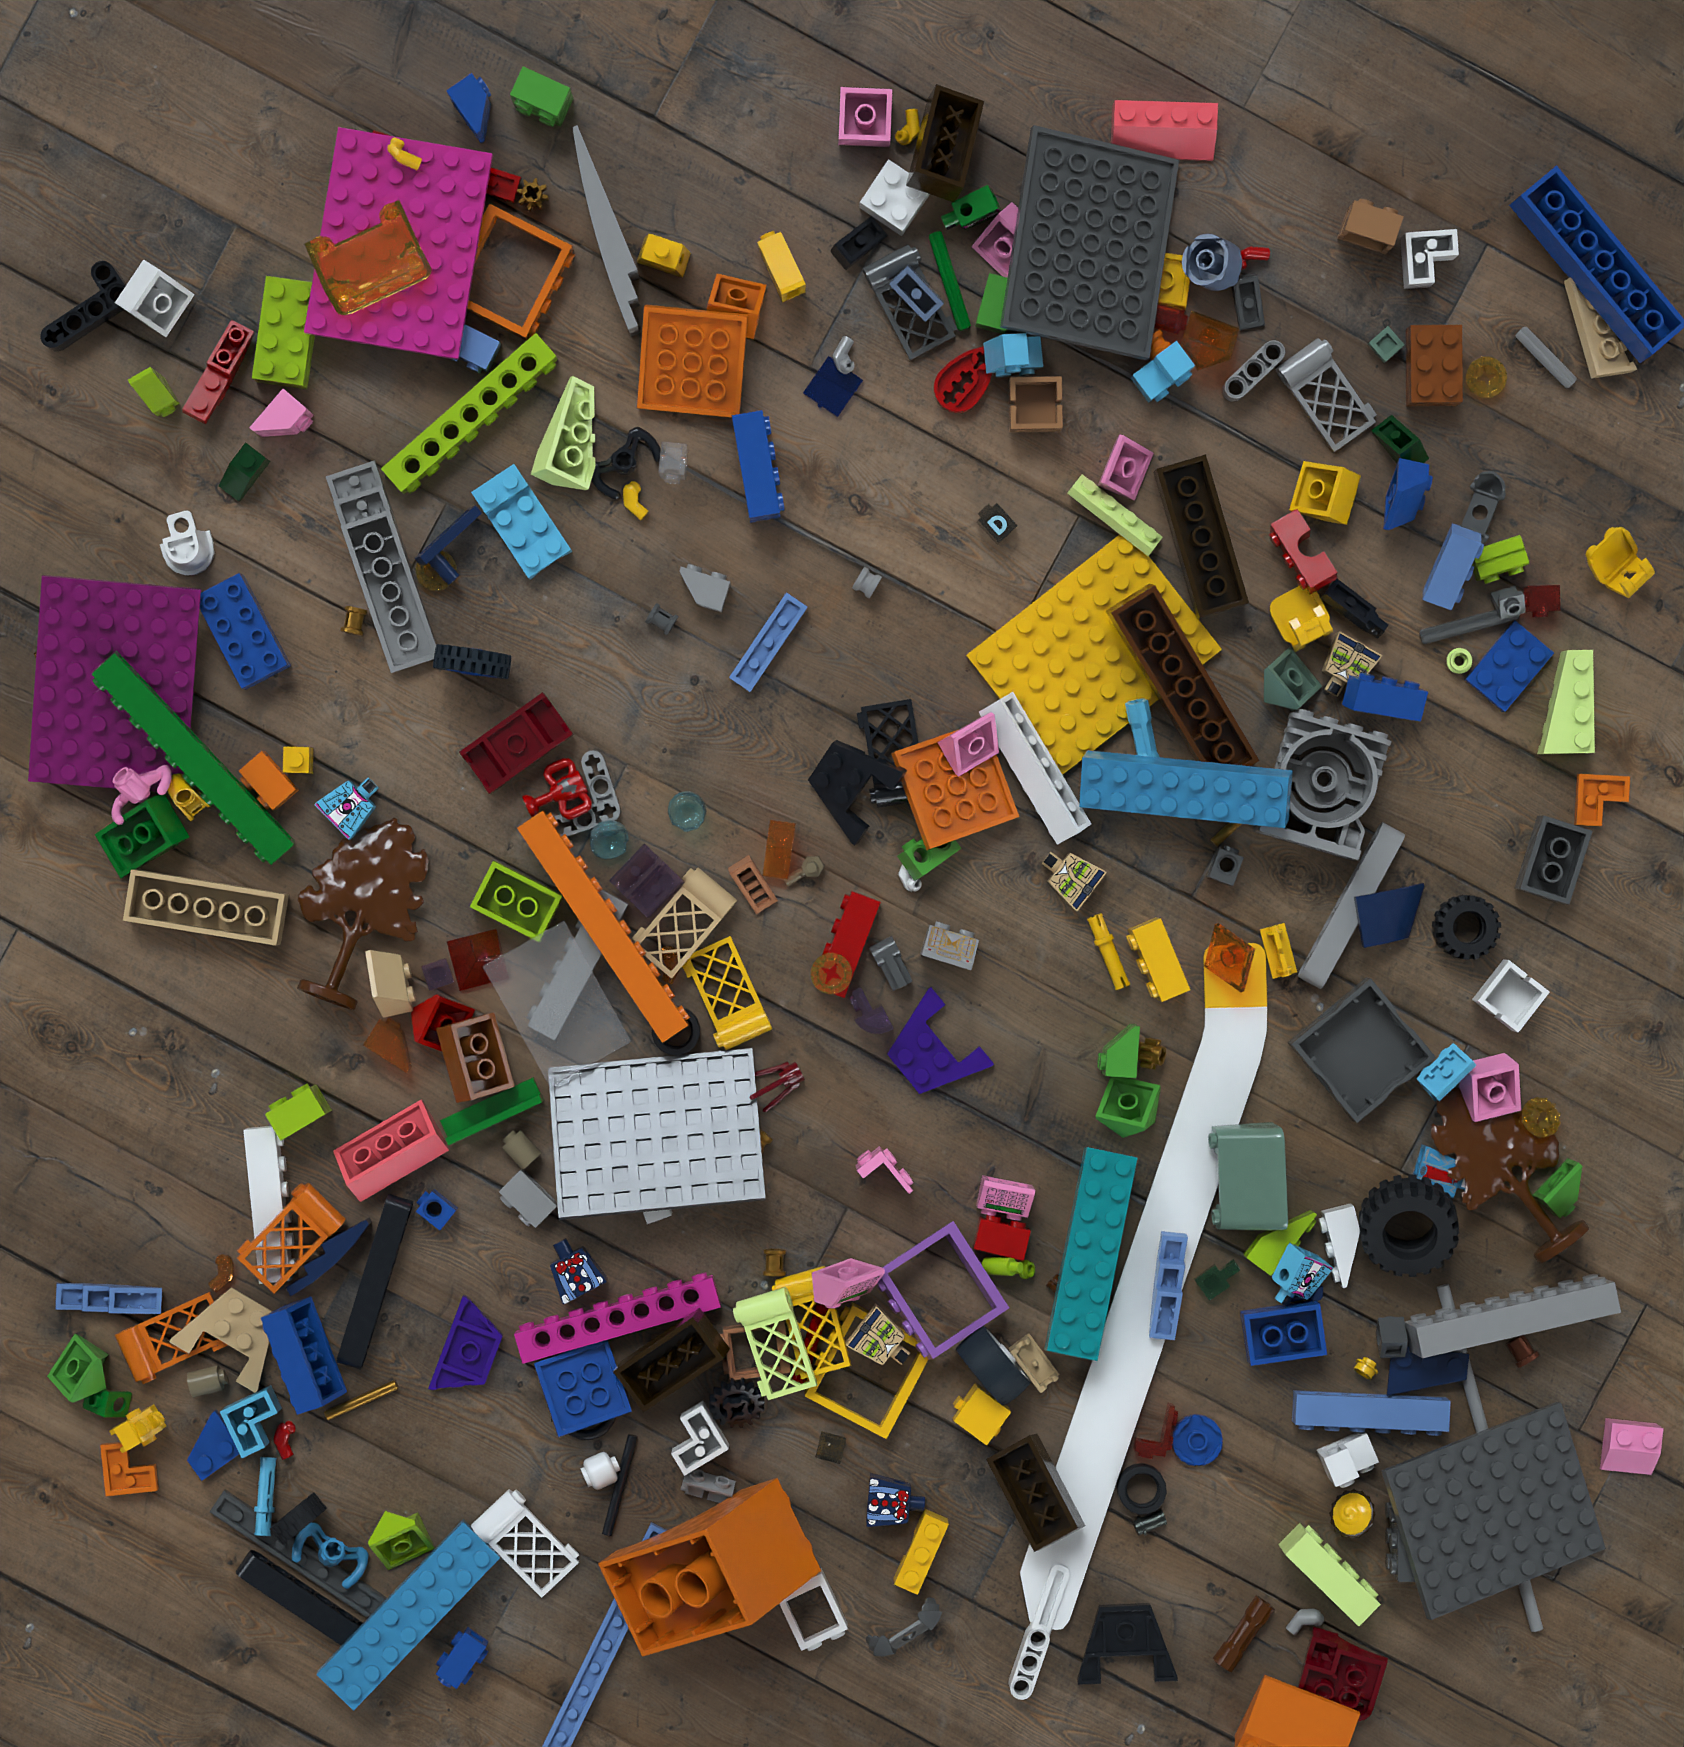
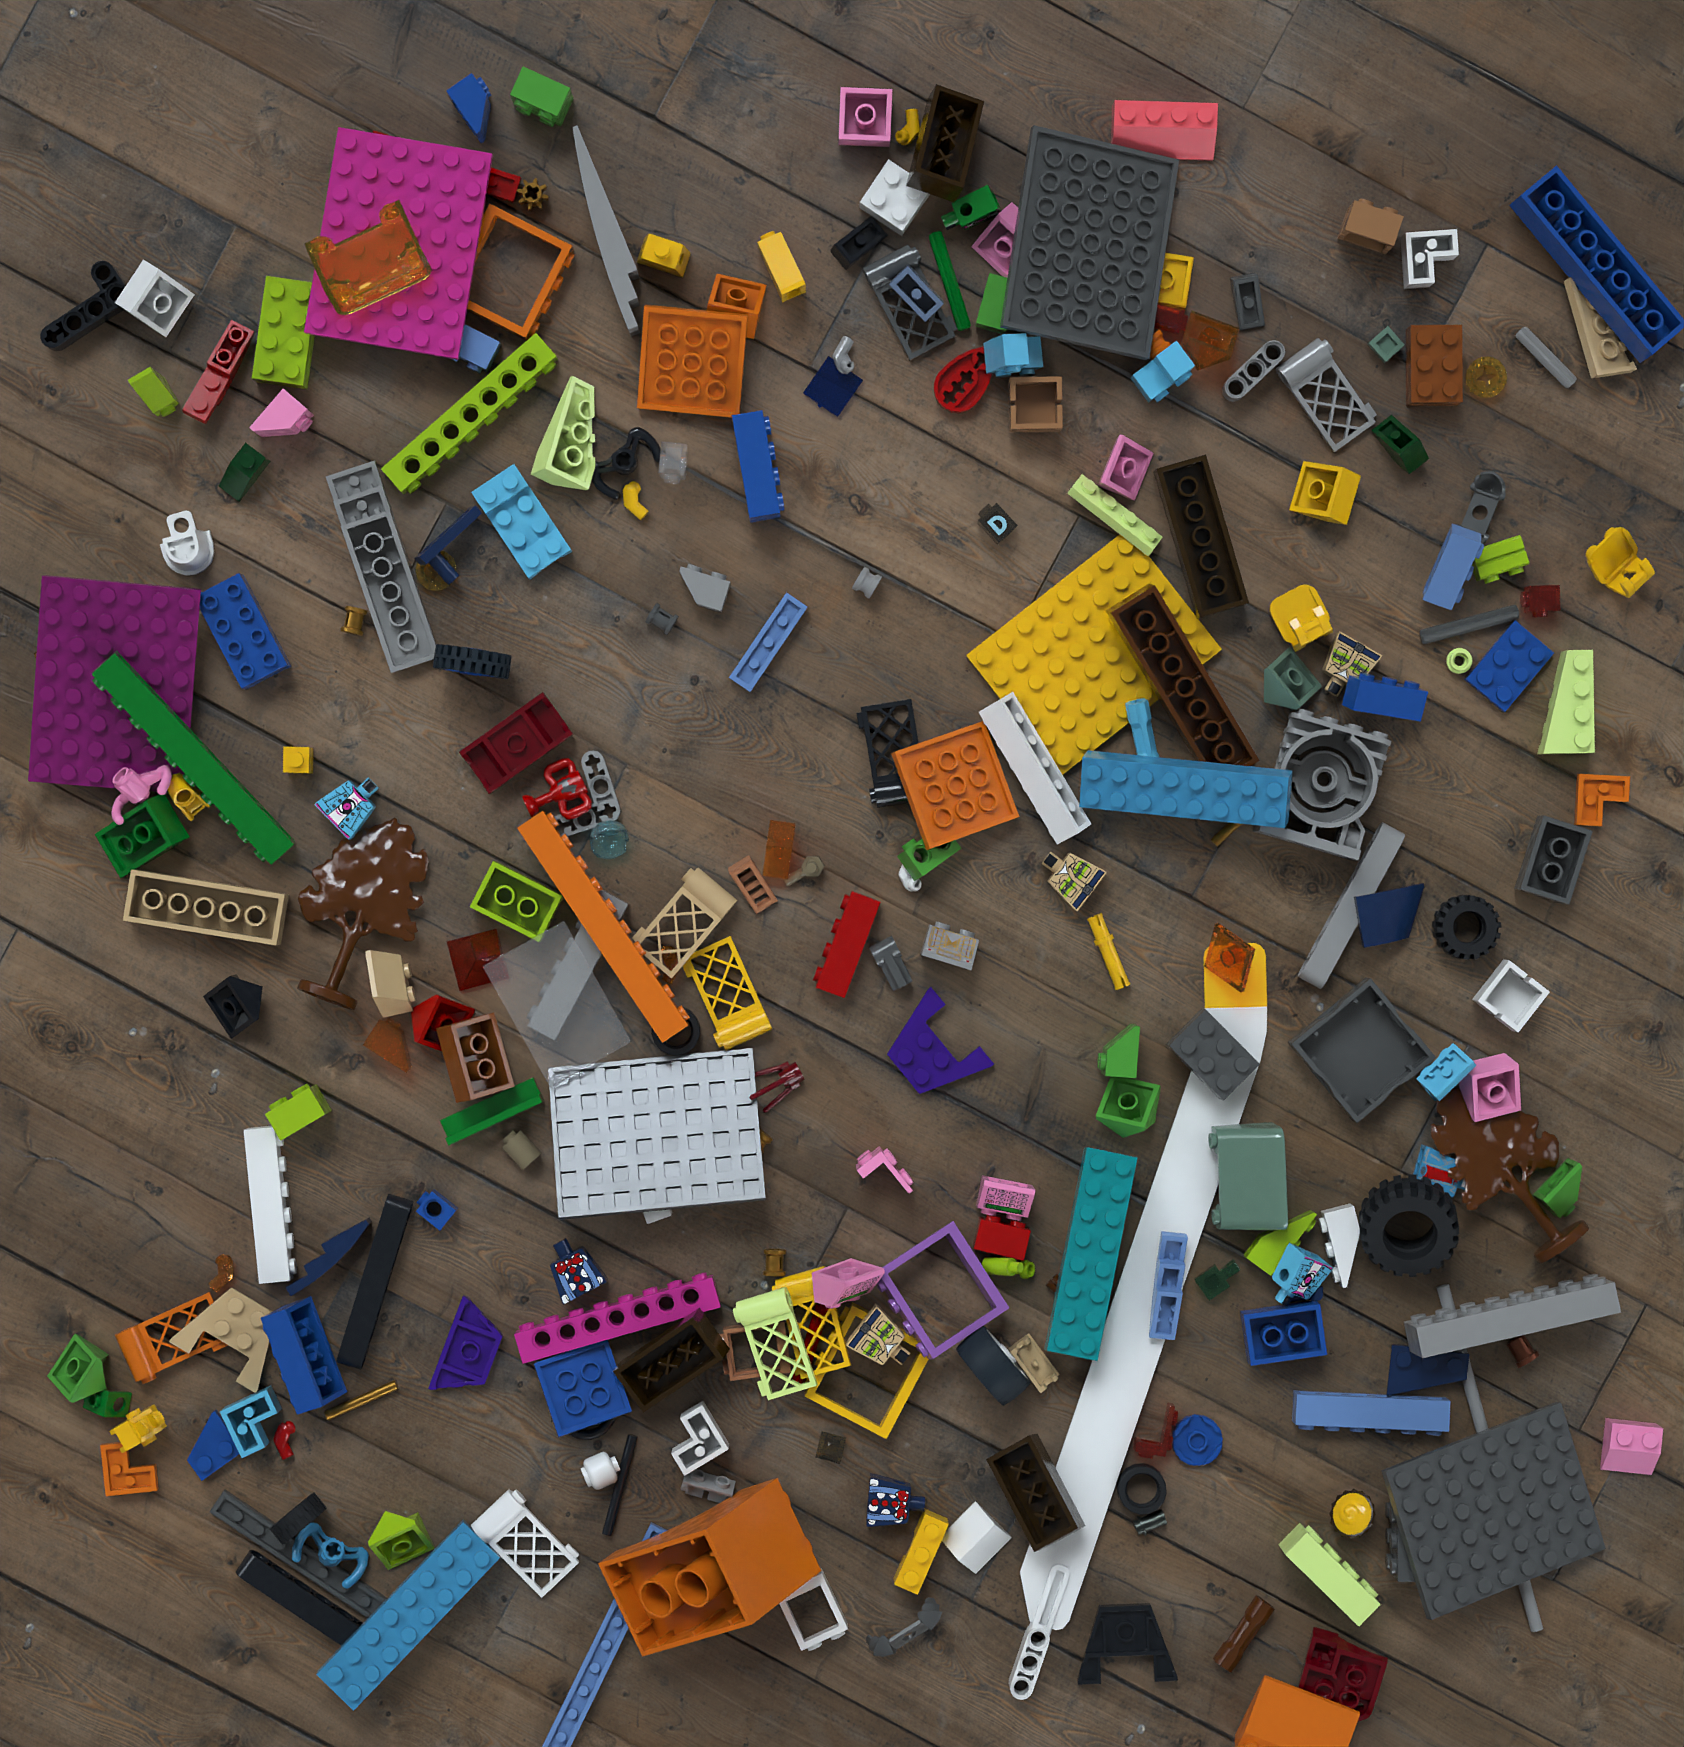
(108, 1298): medium blue slope -> none
(206, 1381): dark tan brick -> none
(235, 1004): none -> black slope
(265, 1496): medium azure pin -> none
(267, 781): orange brick -> none
(315, 1212): orange piece -> none
(390, 1150): coral slope -> none
(402, 156): yellow arm -> none
(438, 974): clear purple plate -> none
(466, 1650): blue brick -> none
(528, 1198): light grey brick -> none
(646, 880): clear purple brick -> none
(687, 811): clear light blue hair -> none
(736, 1403): black gear -> none
(819, 976): clear yellow gear -> none
(841, 779): black wing -> none
(871, 1019): clear purple brick -> none
(971, 744): bright pink slope -> none
(975, 1537): none -> white slope
(980, 1413): yellow plate -> none
(1151, 1053): pearl gold gear -> none
(1157, 960): yellow brick -> none
(1212, 262): sand blue brick -> none
(1212, 1054): none -> dark grey brick
(1225, 877): dark grey brick -> none
(1254, 253): red arm -> none
(1278, 950): yellow hinge -> none
(1305, 1617): light grey arm -> none
(1311, 572): arch -> none
(1347, 1457): white brick -> none
(1354, 608): black hinge -> none
(1366, 1368): yellow plate -> none
(1391, 1337): dark grey brick -> none
(1406, 492): blue slope -> none
(1508, 602): dark grey bracket -> none
(1531, 1113): clear yellow gear -> none

